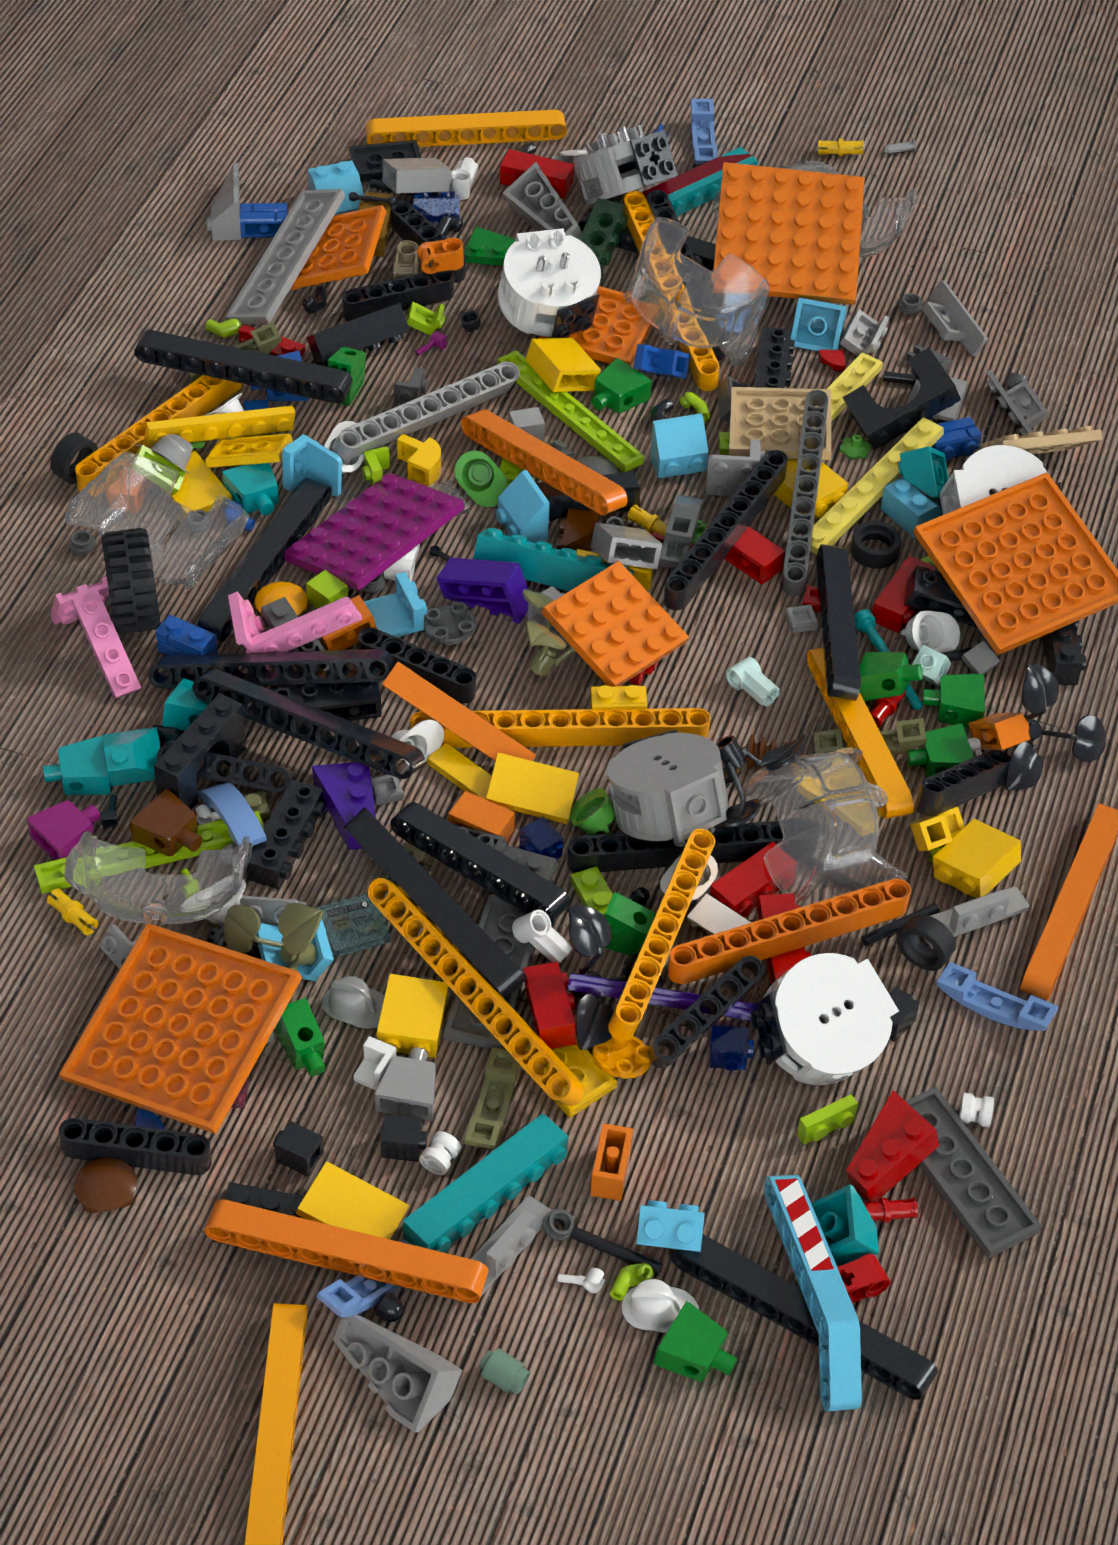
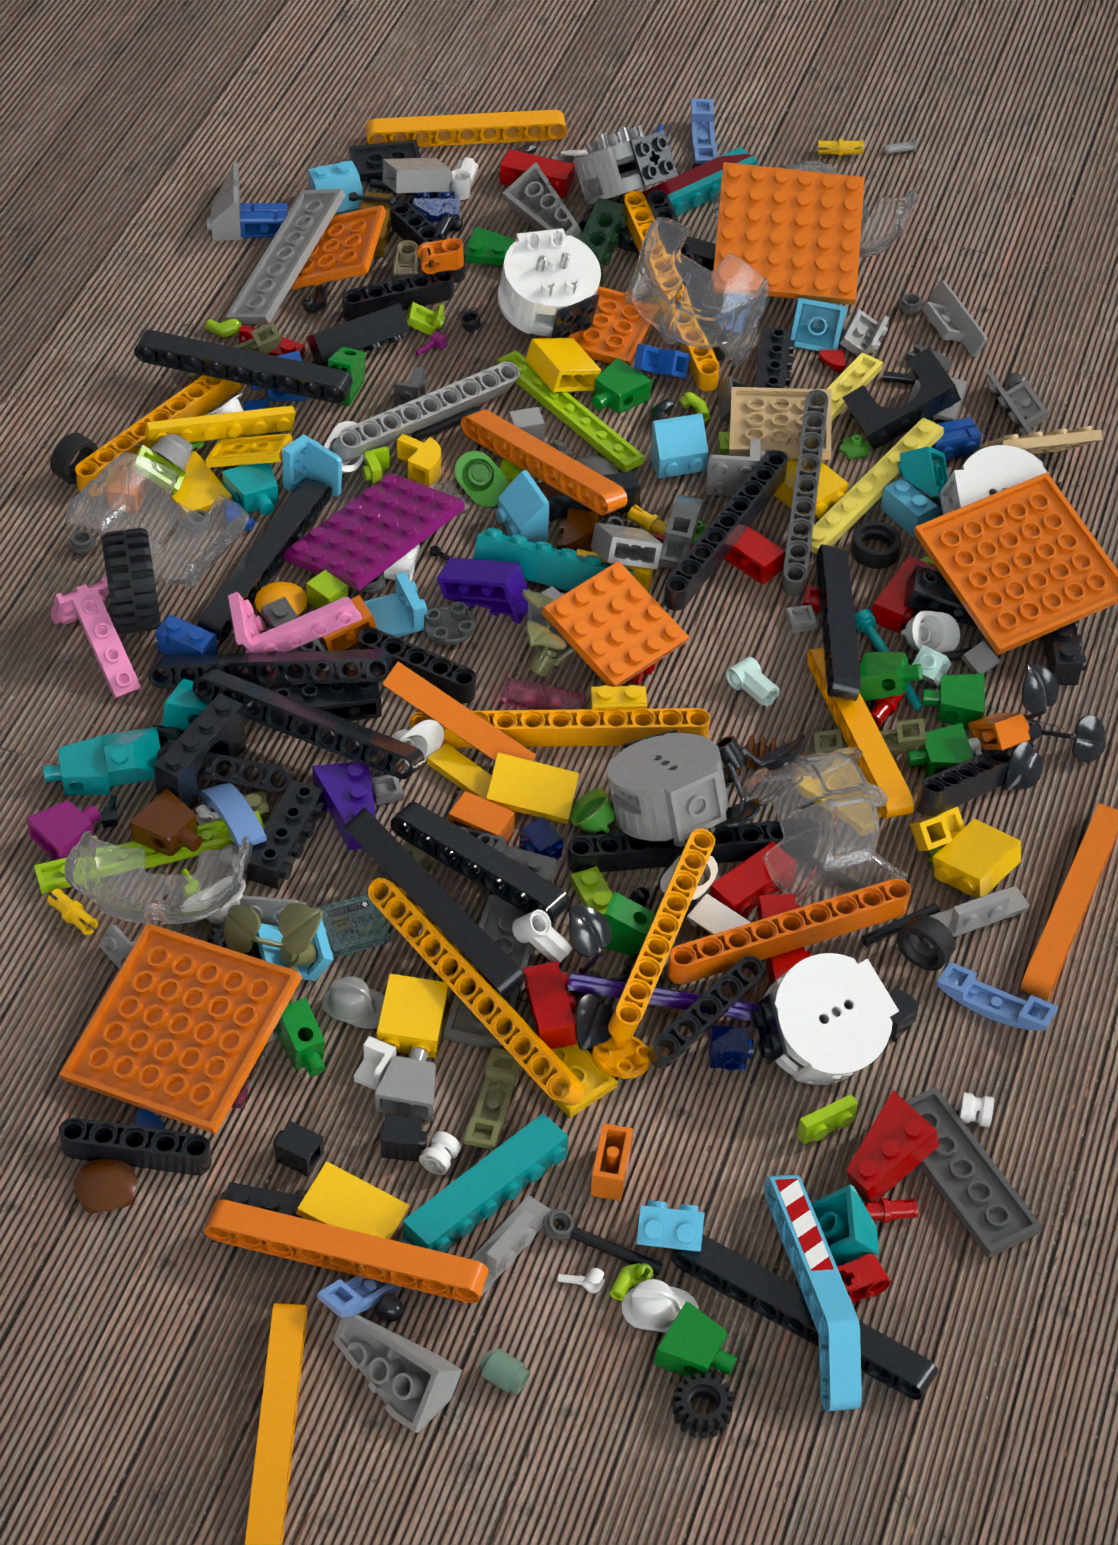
(442, 425): none -> black bar
(540, 697): none -> clear pink tile
(703, 1388): none -> black tyre

